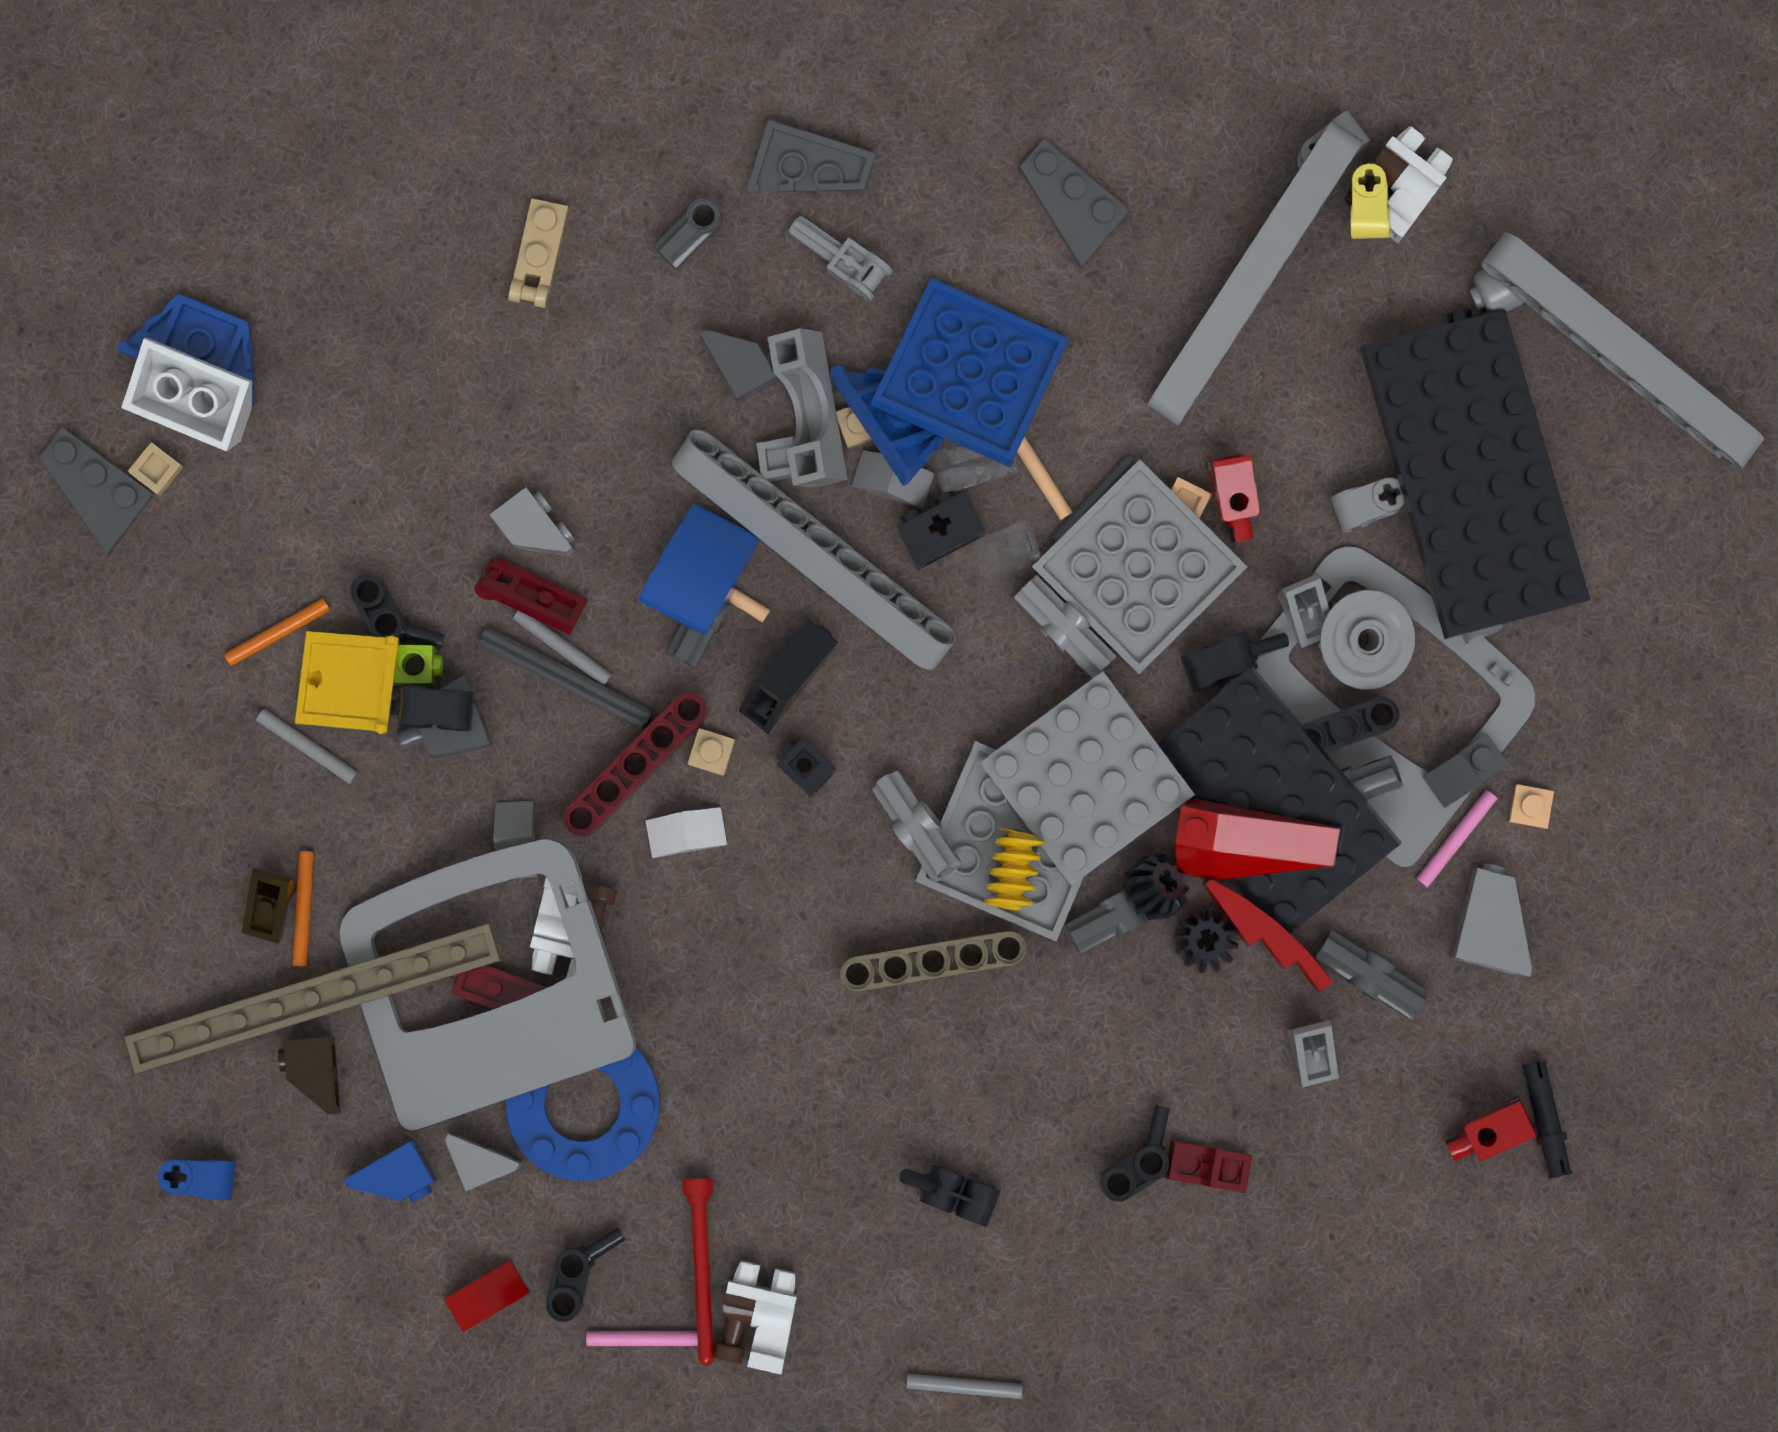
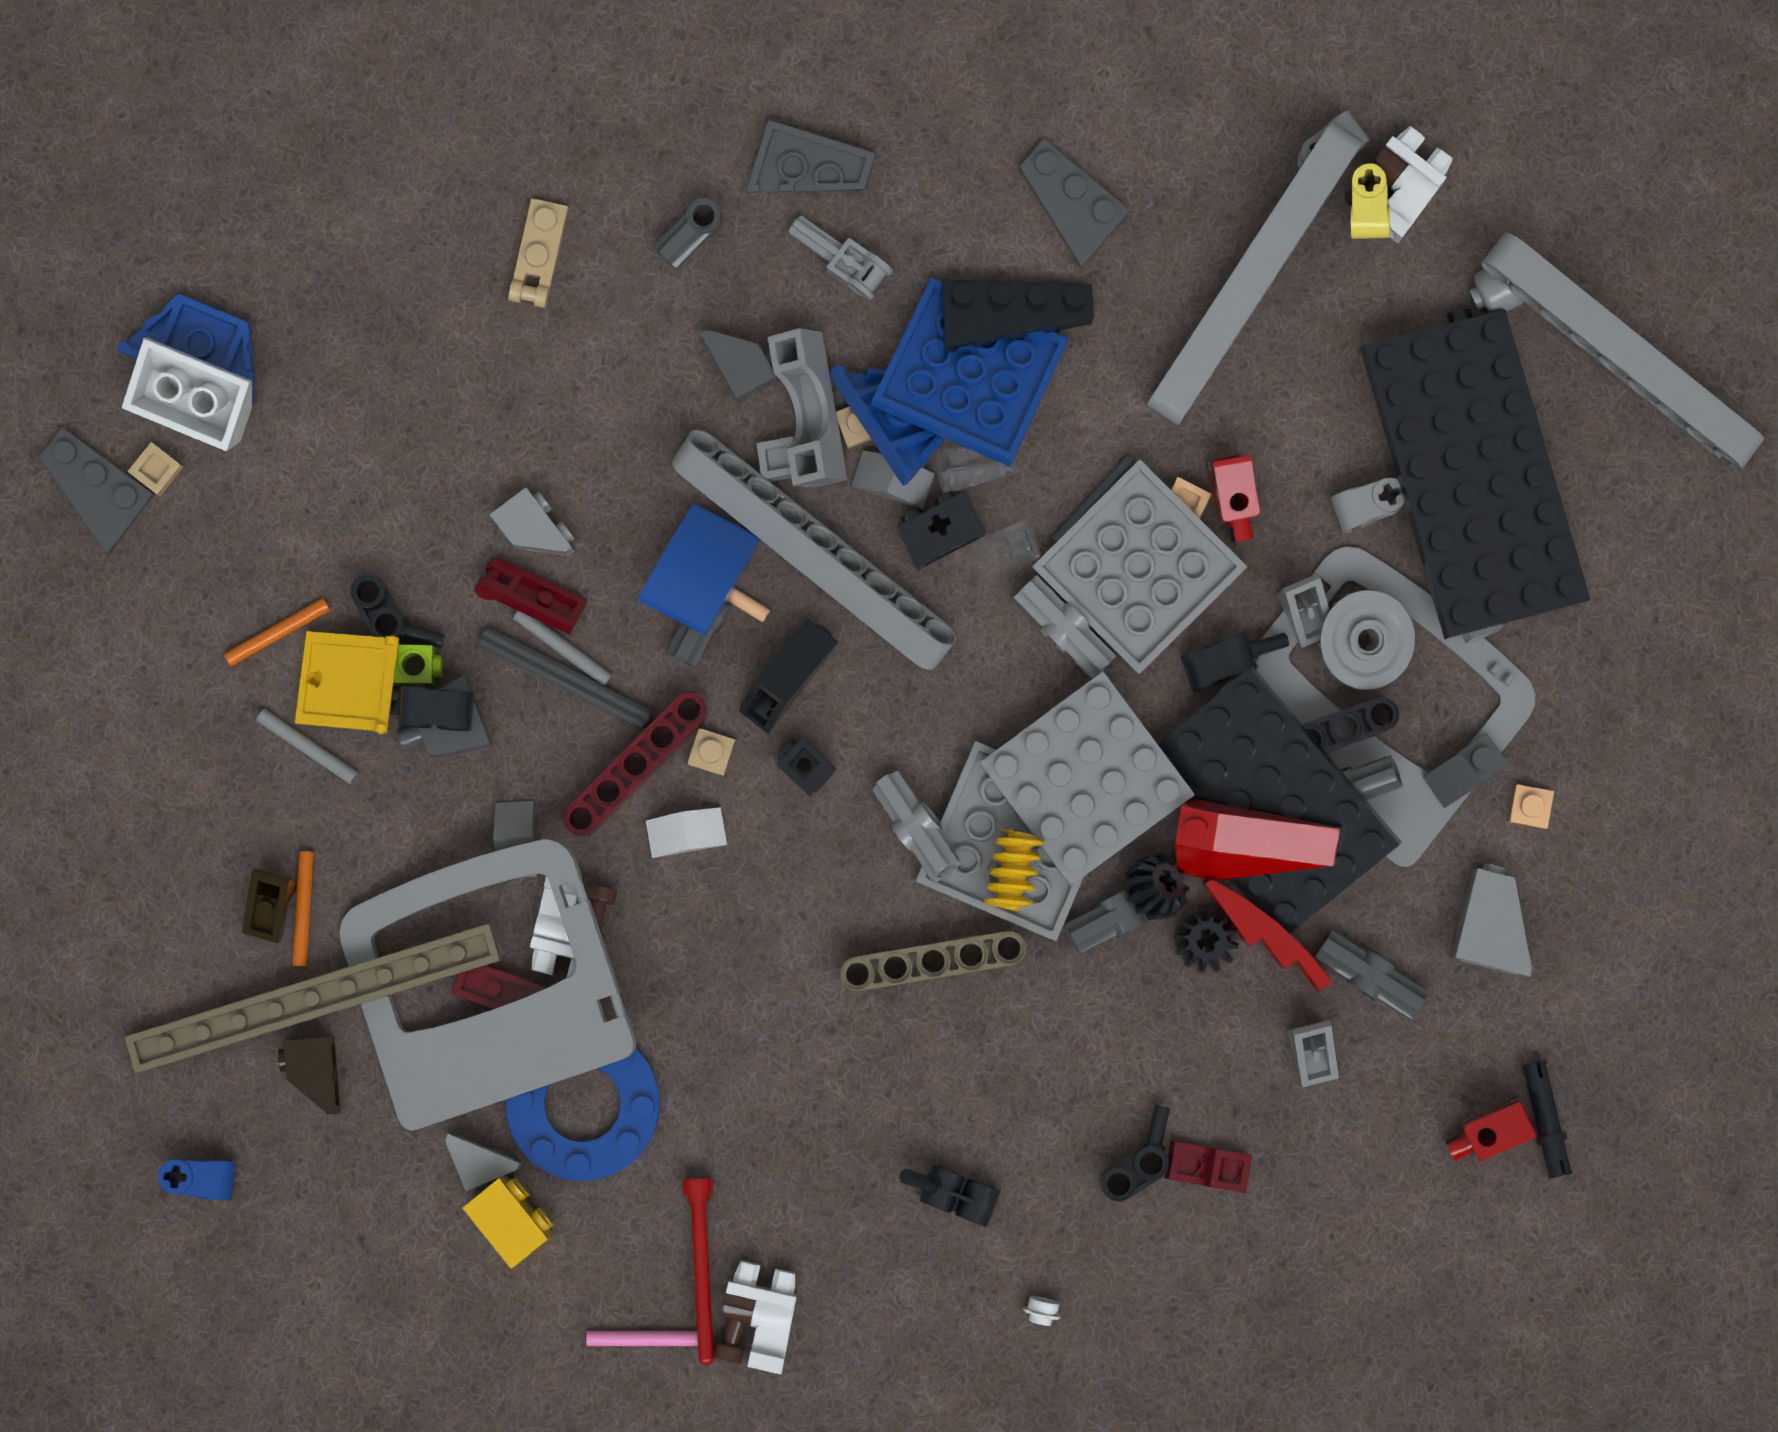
(396, 1175): blue slope -> none
(486, 1296): red slope -> none
(510, 1220): none -> yellow brick
(576, 1285): black beam -> none
(964, 1386): light grey bar -> none
(995, 310): none -> black wing
(1042, 1312): none -> white plate
(1044, 480): light nougat bar -> none
(1456, 838): bright pink bar -> none

